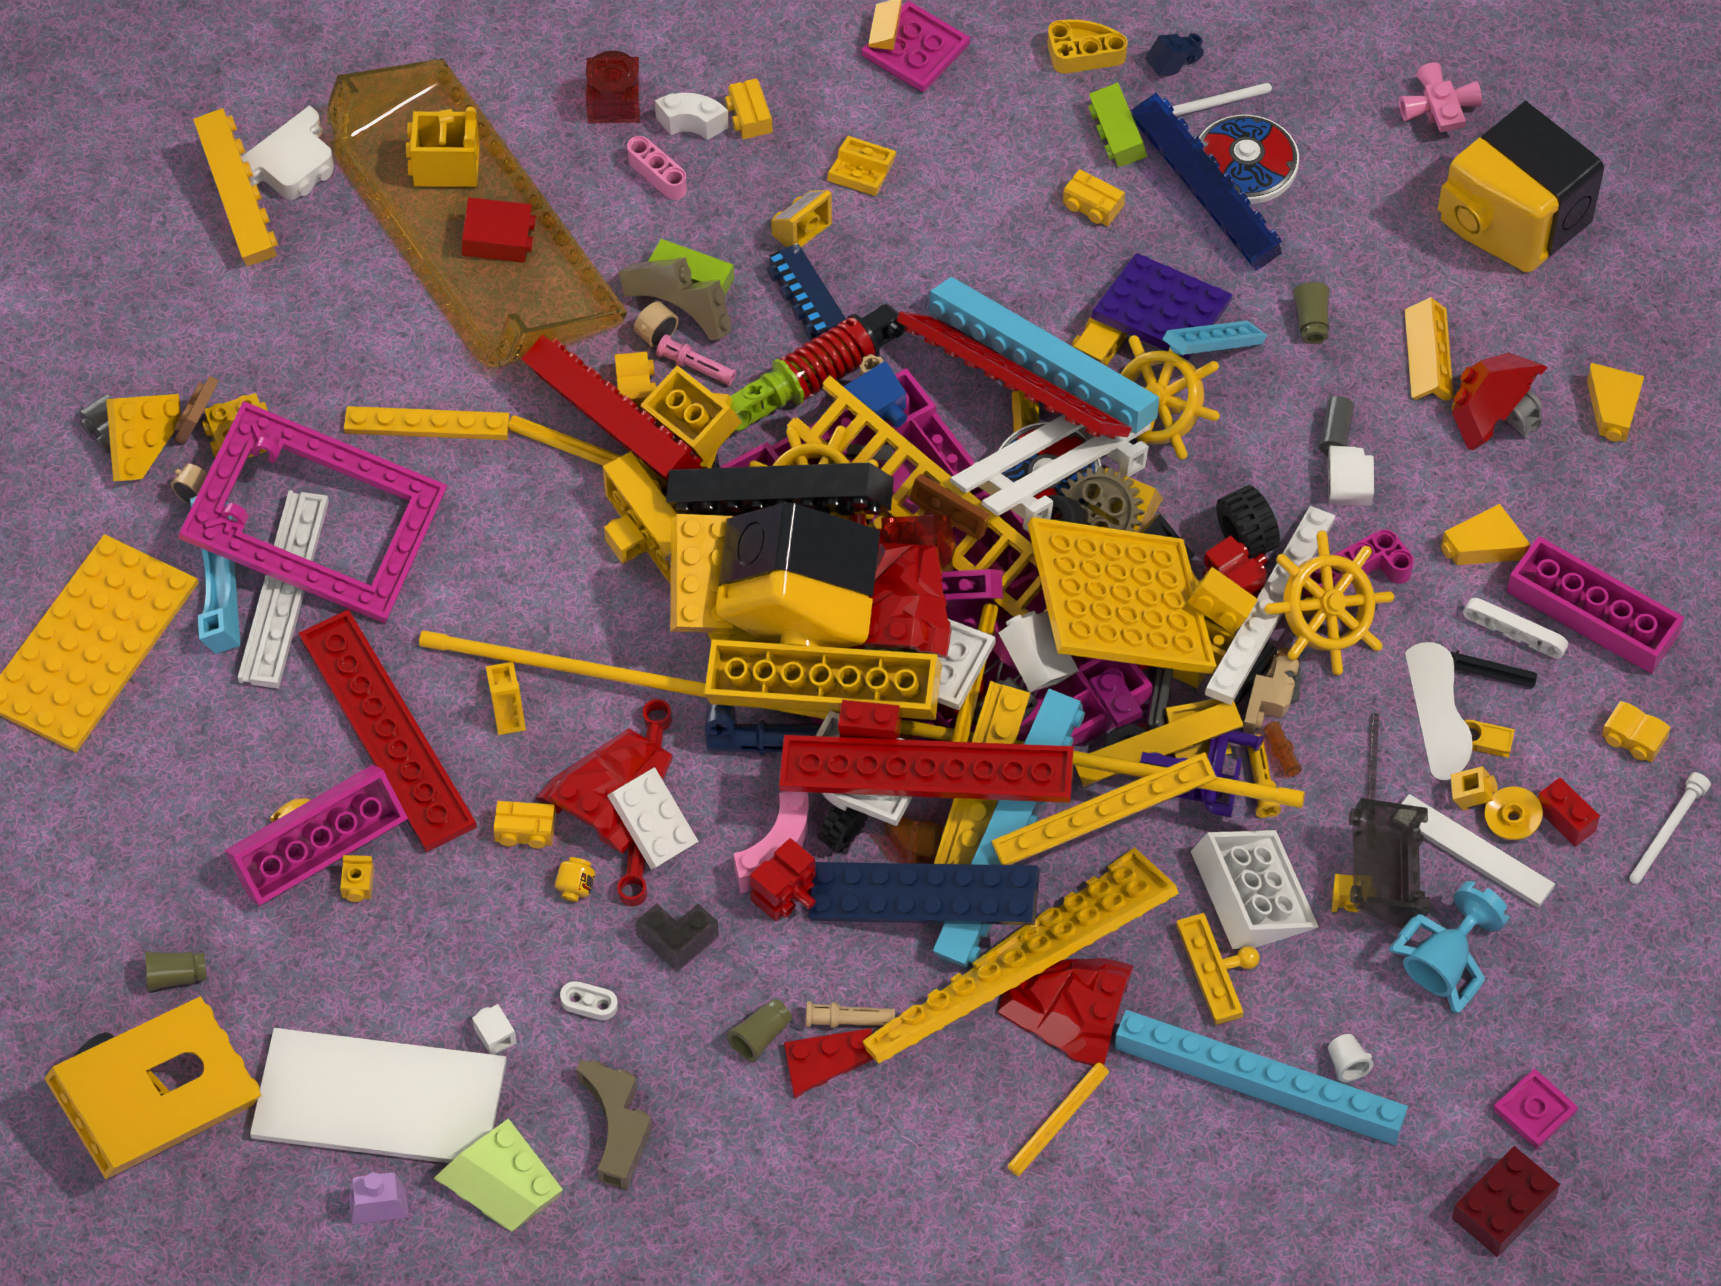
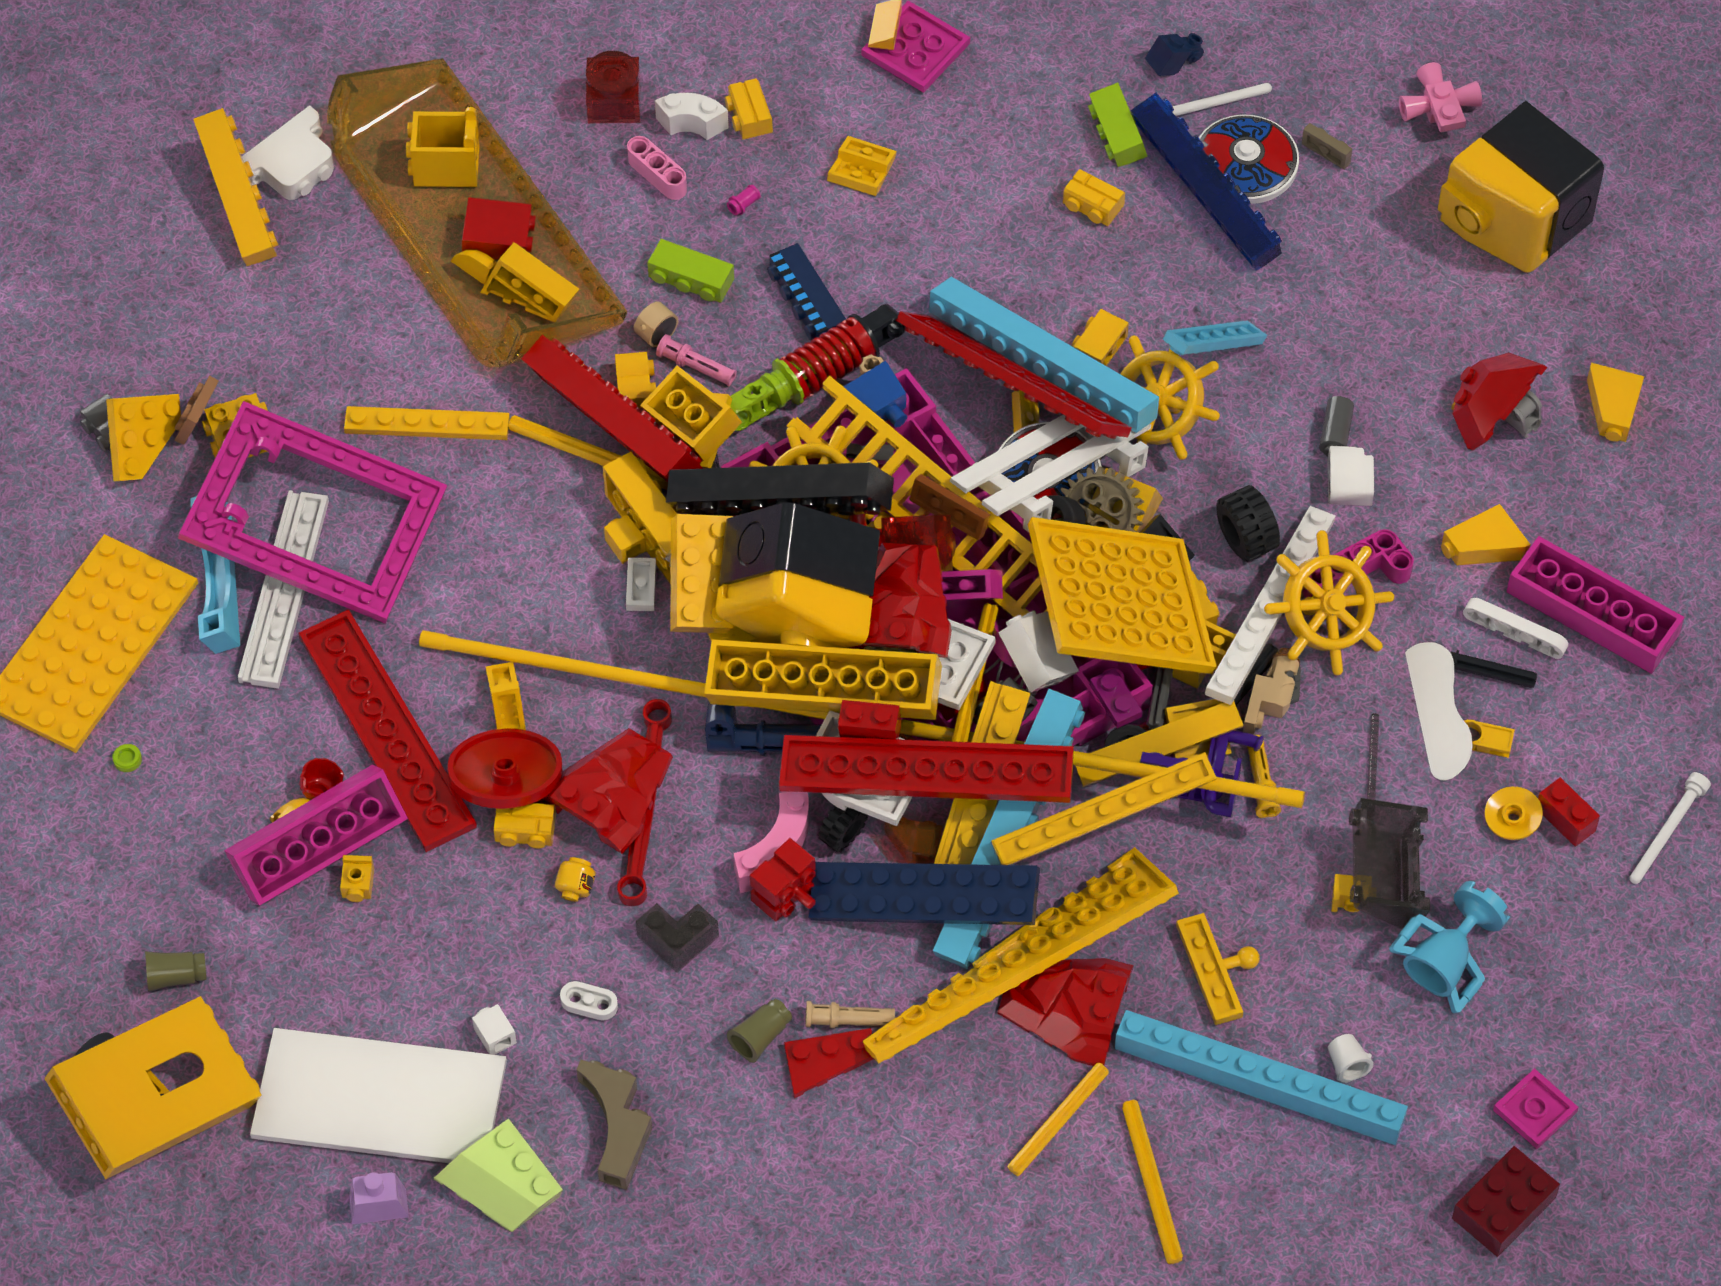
(127, 758): none -> lime tile
(188, 482): tan piece -> none
(319, 776): none -> red hair
(445, 118): yellow hand -> none
(475, 264): none -> yellow brick
(505, 768): none -> red dish
(530, 283): none -> yellow wedge
(641, 584): none -> white plate
(652, 818): white plate -> none
(672, 282): dark tan arch -> none
(739, 203): none -> dark pink pin
(803, 218): yellow slope -> none
(1084, 46): yellow beam -> none
(1152, 1182): none -> yellow axle
(1158, 298): dark purple plate -> none
(1222, 600): yellow brick -> none
(1233, 562): red brick -> none
(1252, 887): white slope -> none
(1282, 749): clear orange pin -> none
(1312, 311): olive plant -> none
(1327, 146): none -> dark tan plate
(1429, 350): yellow panel -> none
(1473, 787): yellow brick -> none
(1483, 856): white tile -> none
(1636, 731): yellow brick -> none

